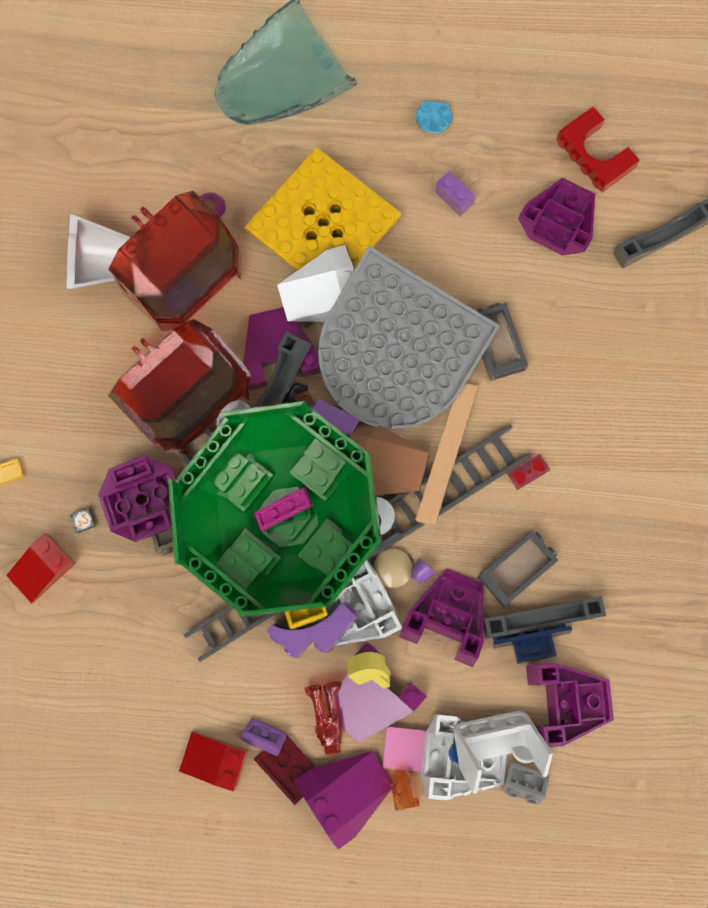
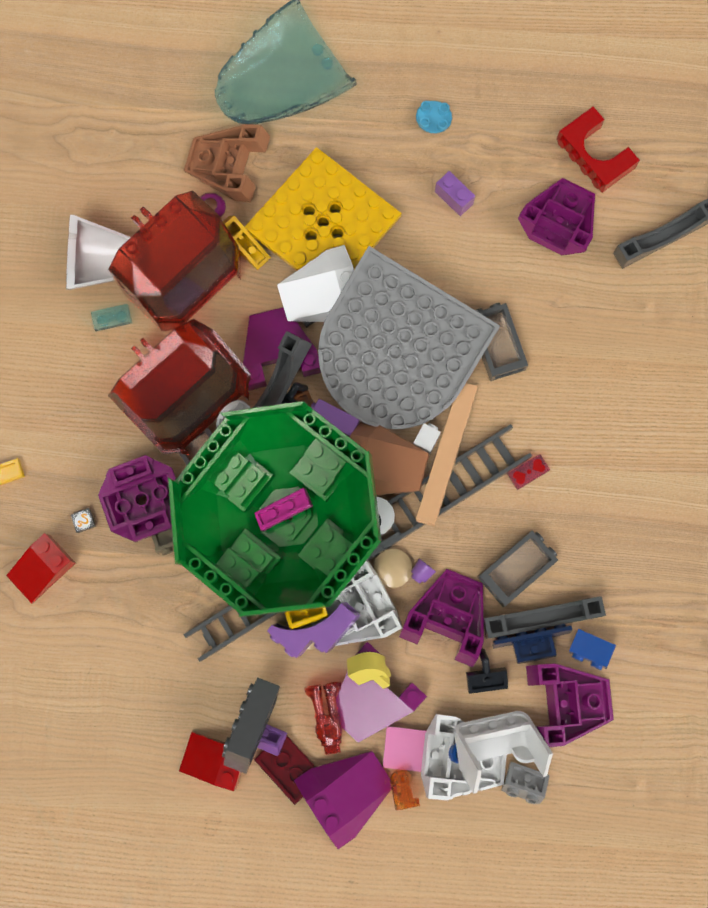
(111, 317): none -> clear light blue plate
(222, 157): none -> nougat wedge
(248, 246): none -> yellow slope
(250, 725): none -> dark grey brick
(427, 437): none -> white brick
(487, 678): none -> black plate
(593, 649): none -> blue brick

